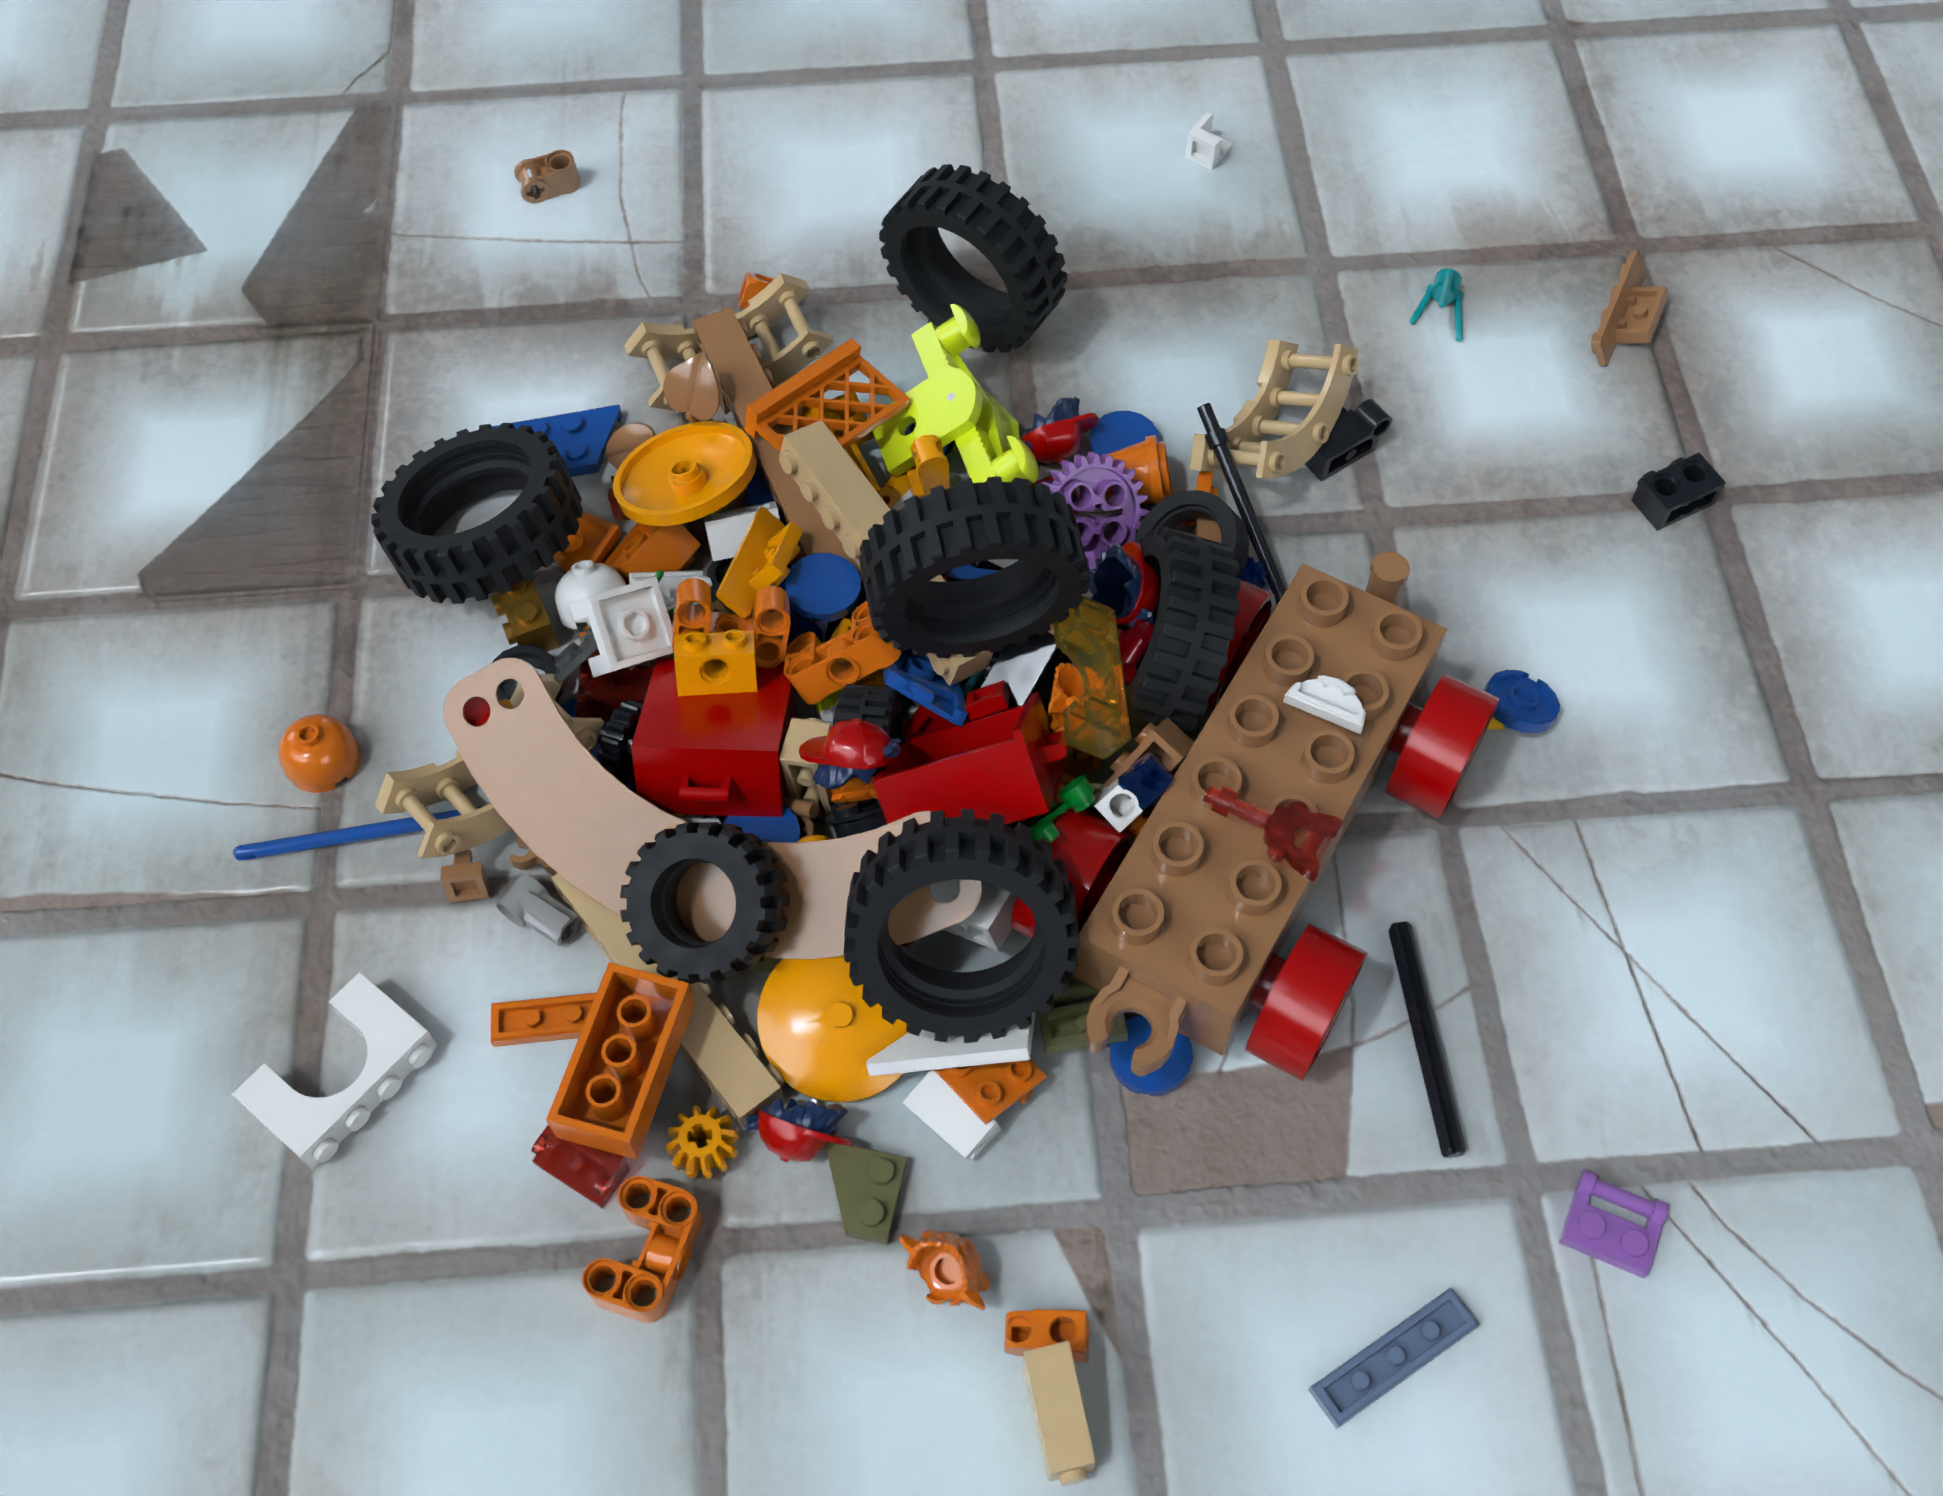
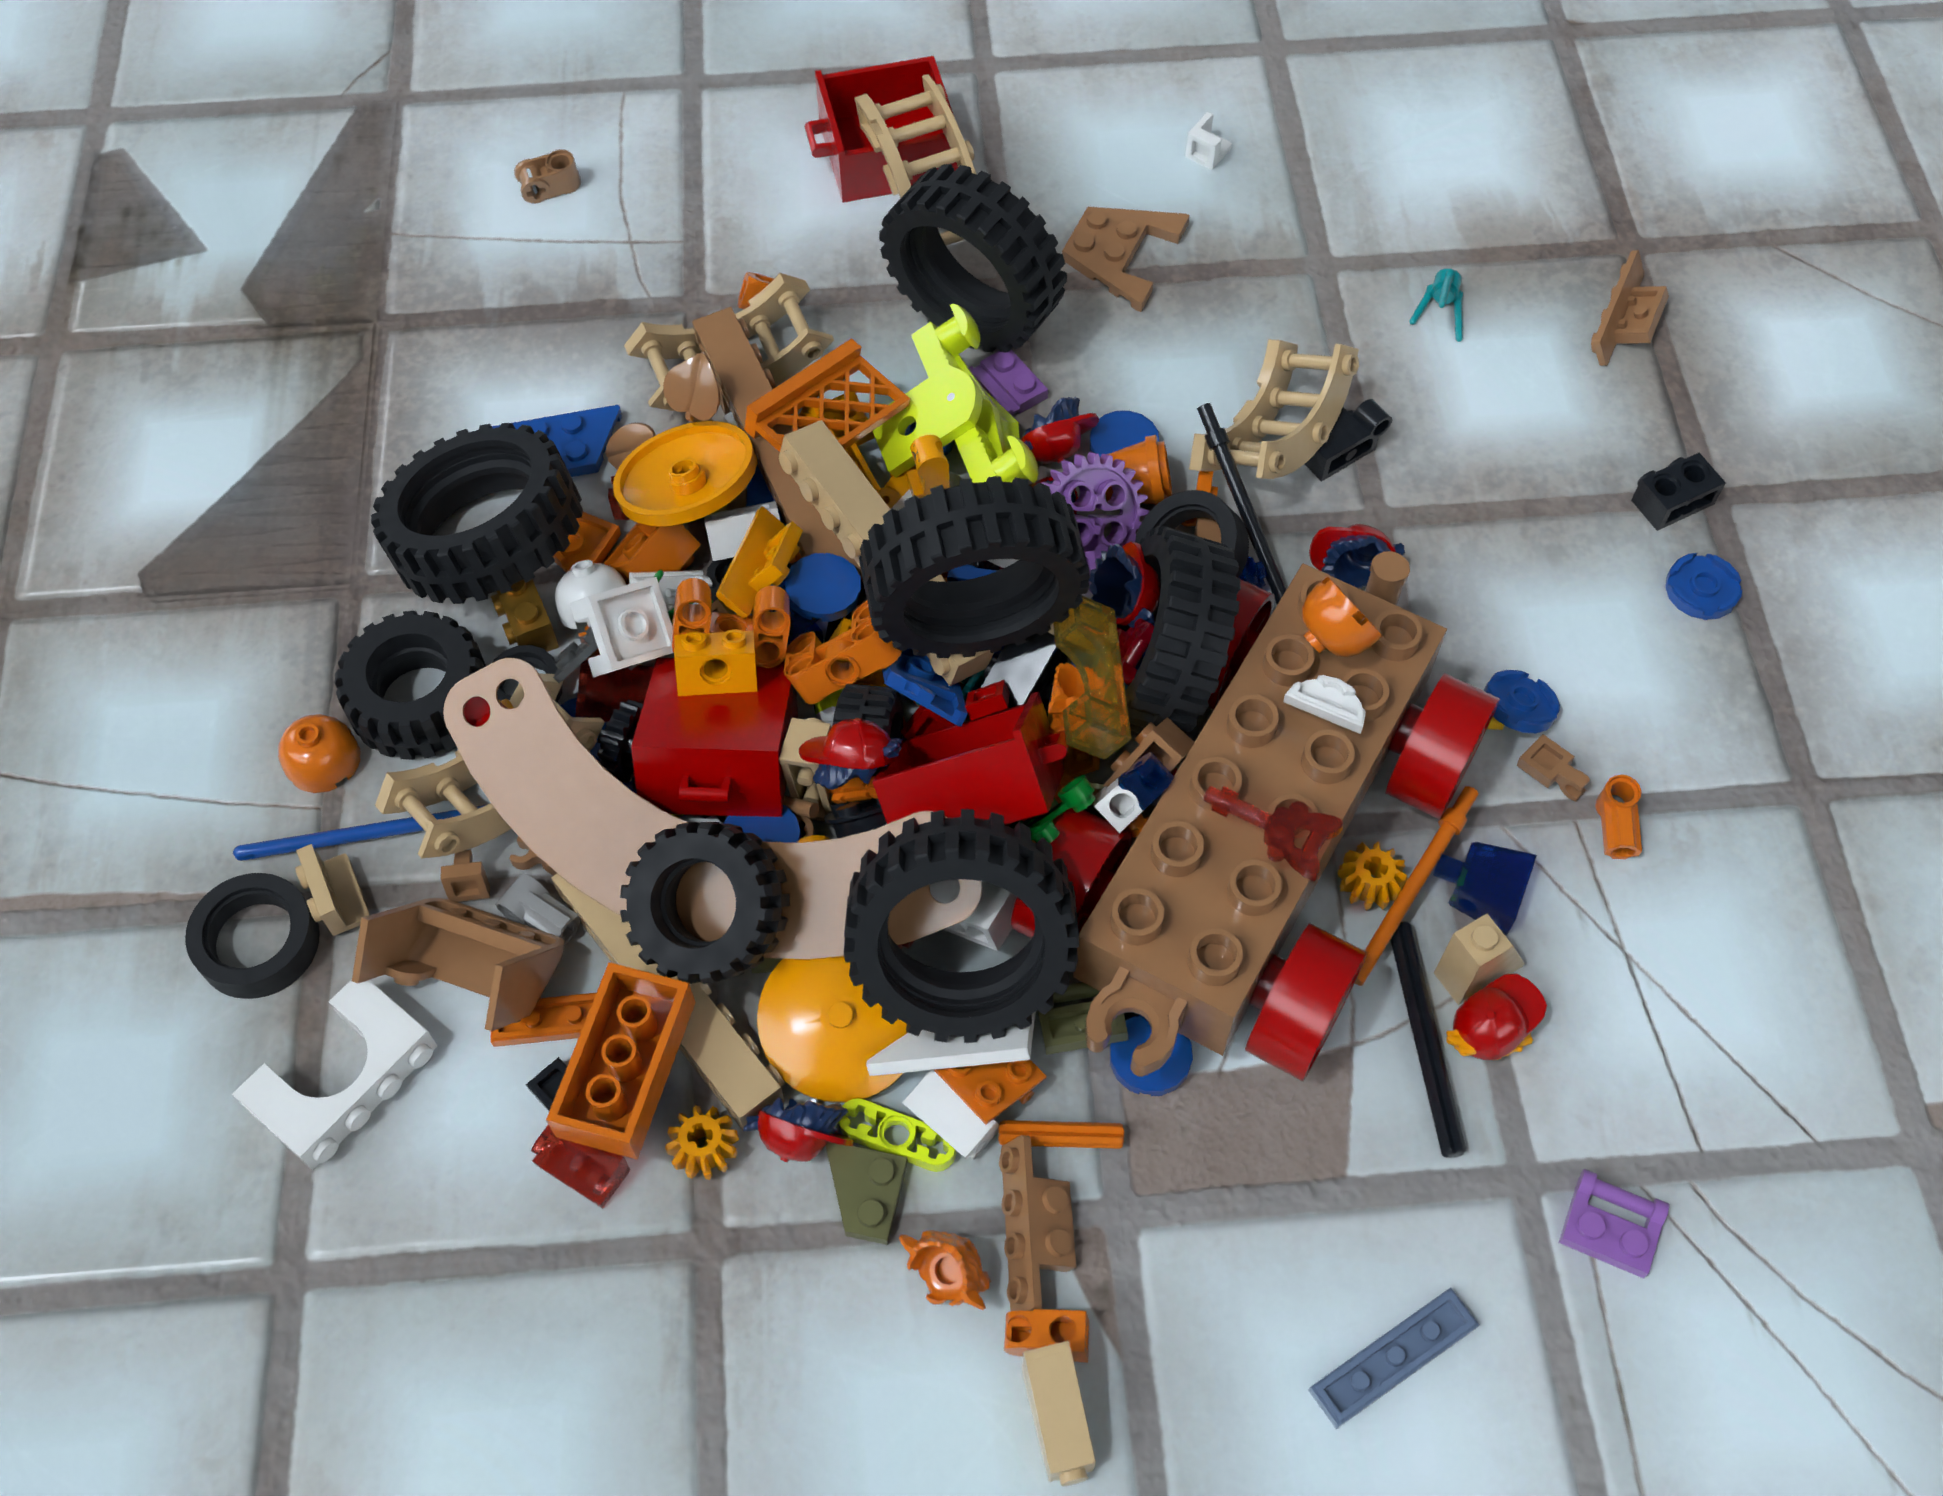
(227, 900): none -> black tyre
(334, 890): none -> tan bracket
(385, 655): none -> black tyre
(463, 949): none -> medium nougat windscreen
(546, 1083): none -> black tile
(662, 1257): orange beam -> none
(852, 157): none -> red container
(864, 1133): none -> neon yellow beam
(886, 139): none -> tan fence
(1010, 382): none -> medium lavender plate
(1036, 1225): none -> medium nougat bracket
(1063, 1133): none -> orange axle
(1108, 241): none -> medium nougat wing
(1336, 622): none -> orange cylinder
(1349, 551): none -> dark blue hair
(1357, 873): none -> light orange gear
(1450, 824): none -> orange bar
(1476, 958): none -> tan slope
(1488, 882): none -> clear blue torso
(1498, 1018): none -> red hair
(1550, 764): none -> medium nougat plate
(1620, 819): none -> orange piece
(1703, 586): none -> blue tile

